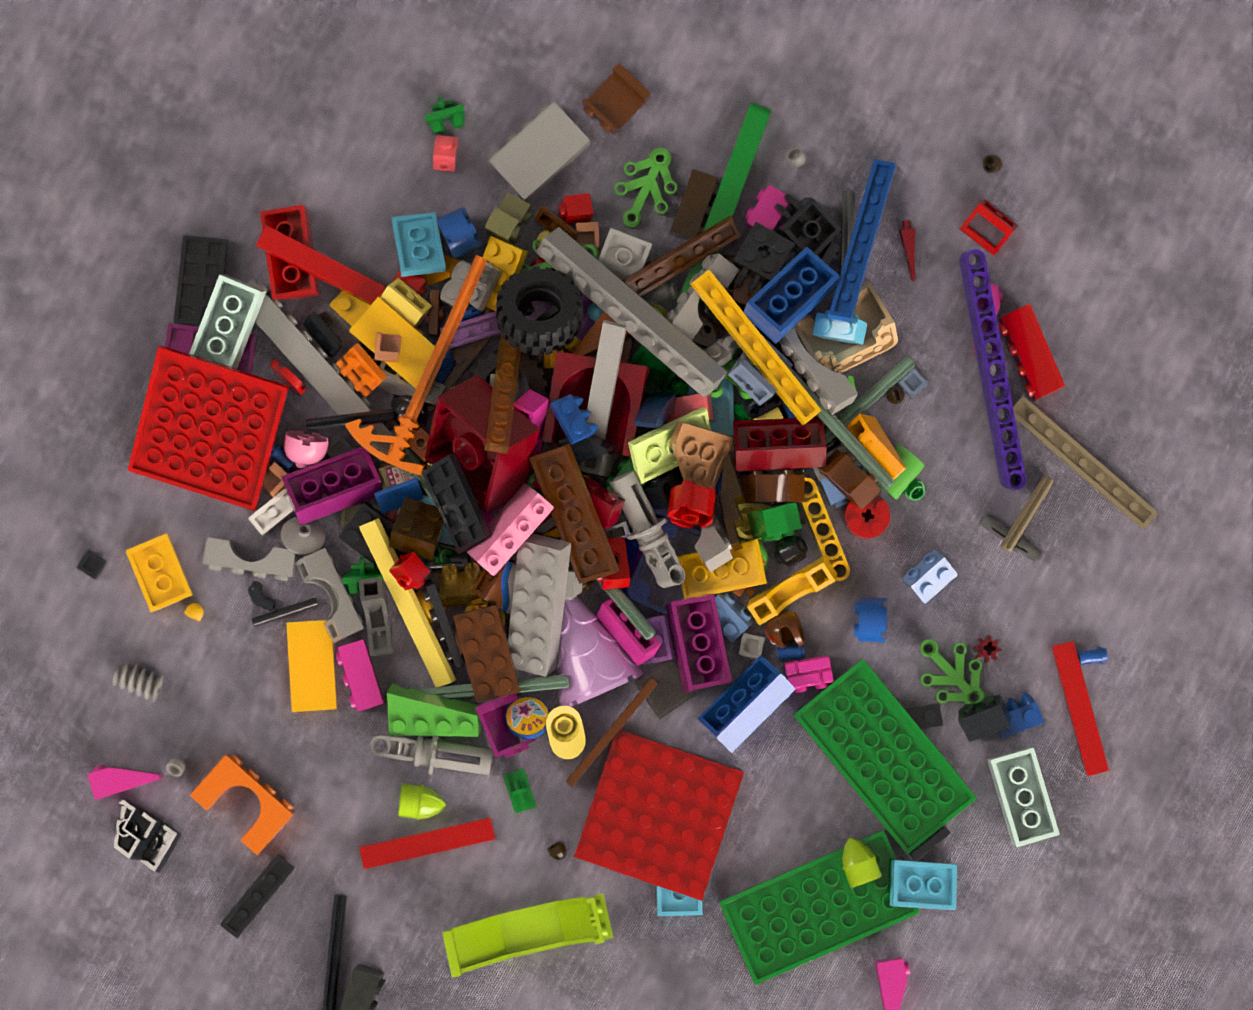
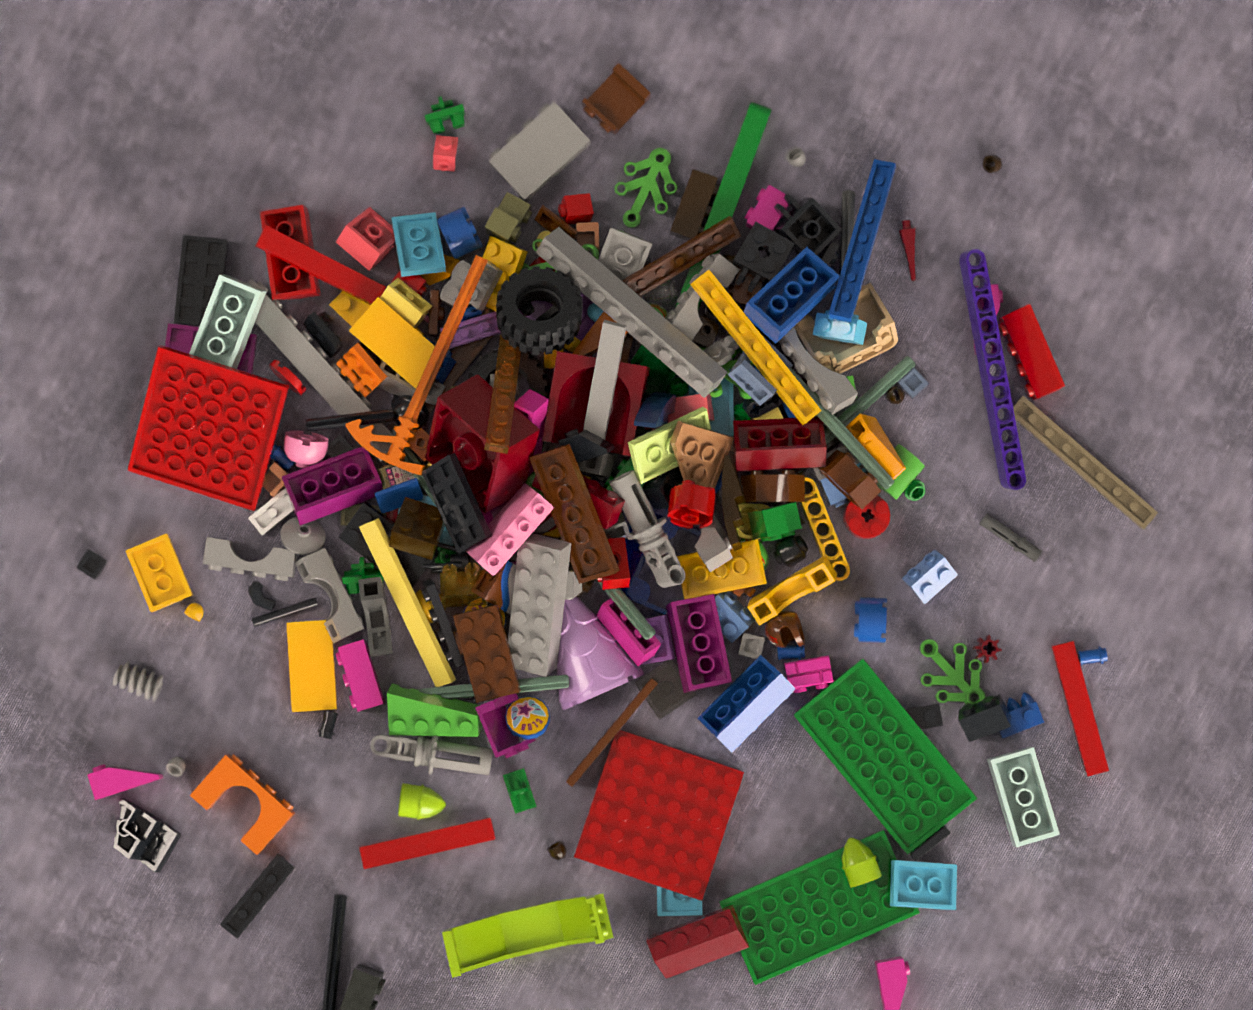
(328, 725): none -> black pin
(367, 238): none -> coral slope
(387, 347): nougat panel -> none
(409, 571): red brick -> none
(565, 732): light yellow piece -> none
(572, 418): blue plate -> none
(697, 942): none -> dark red slope
(996, 218): red tile -> none
(1026, 513): dark tan axle -> none

